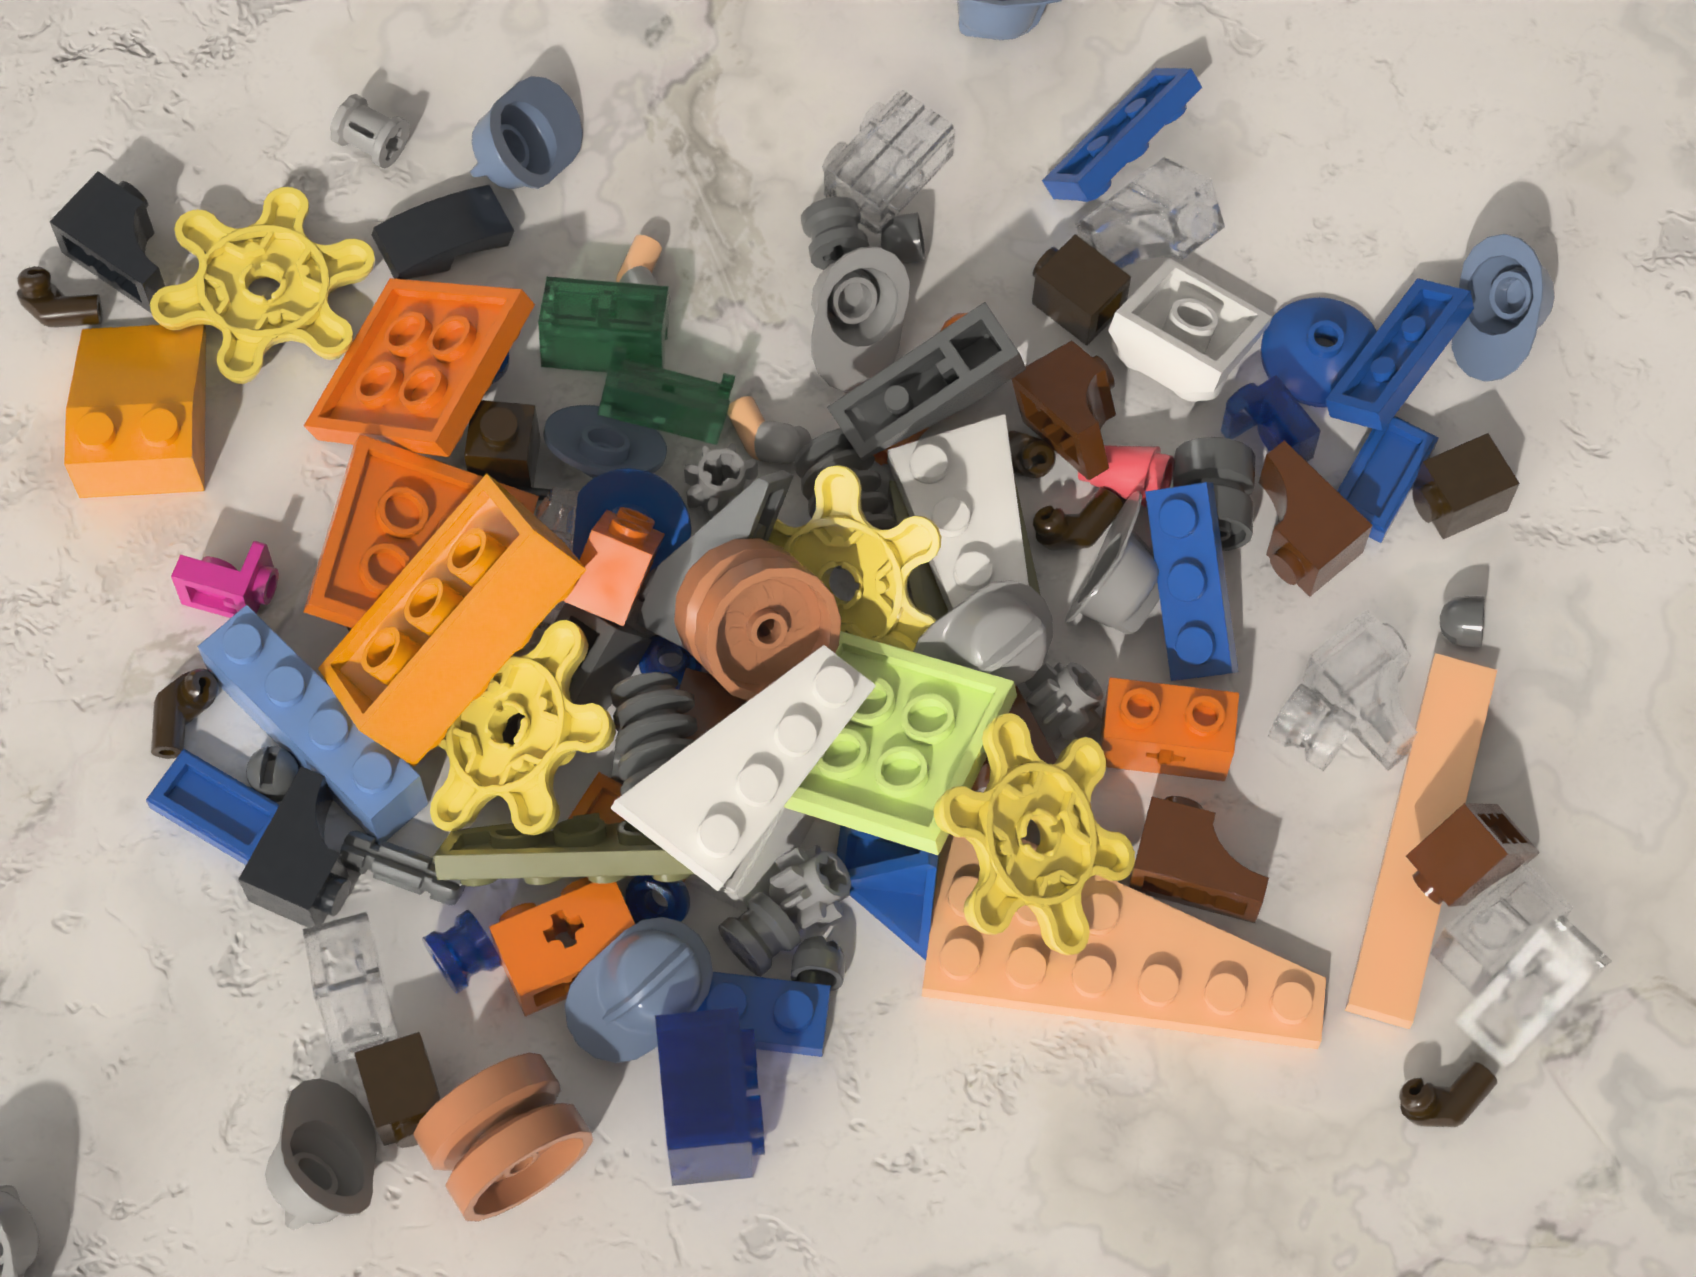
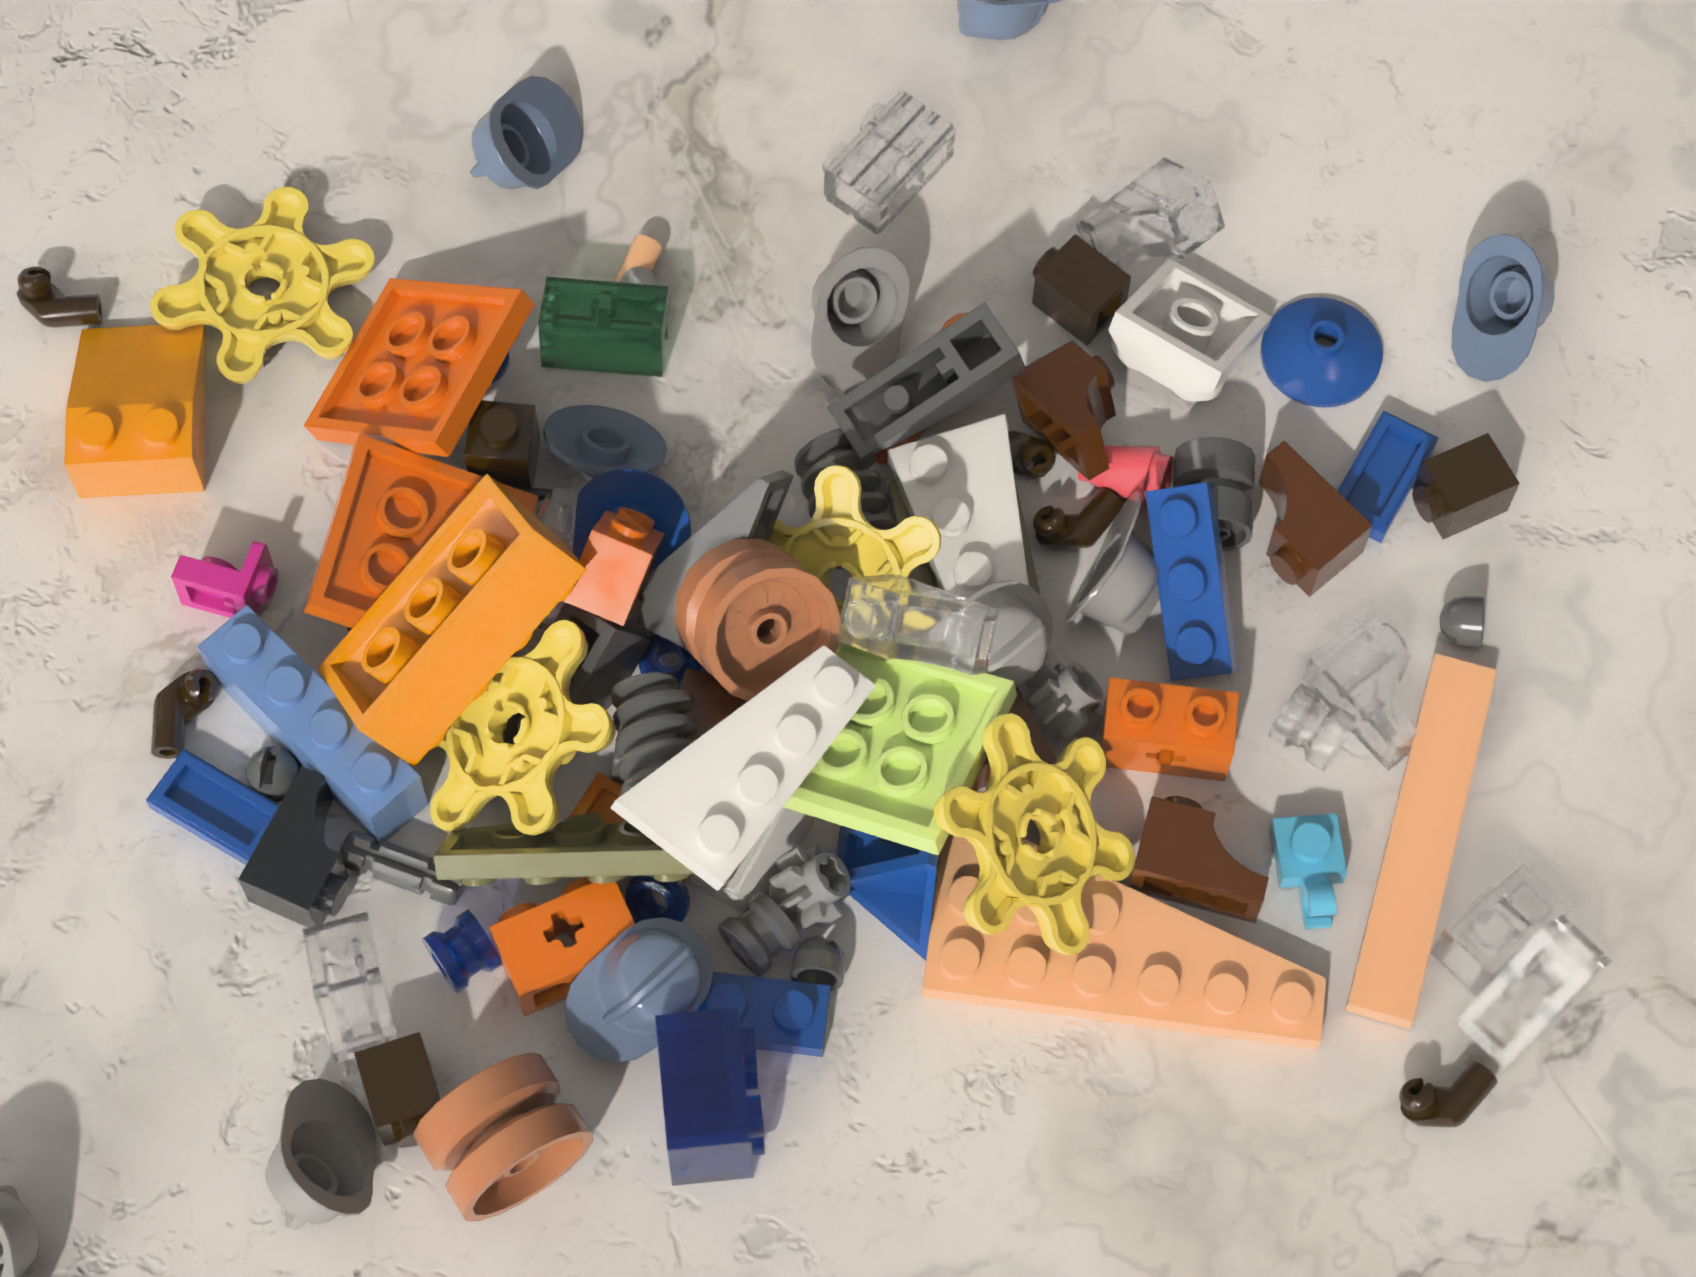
(108, 234): black arch -> none
(369, 131): light grey bush -> none
(435, 232): black slope -> none
(665, 399): clear green hinge -> none
(714, 468): light grey gear -> none
(765, 439): arm -> none
(833, 229): dark grey wheel -> none
(904, 238): dark grey hinge -> none
(917, 623): none -> clear arch
(1122, 134): blue plate -> none
(1275, 413): clear blue bracket -> none
(1310, 857): none -> medium azure plate
(1399, 354): blue plate -> none
(1469, 854): reddish brown arch -> none

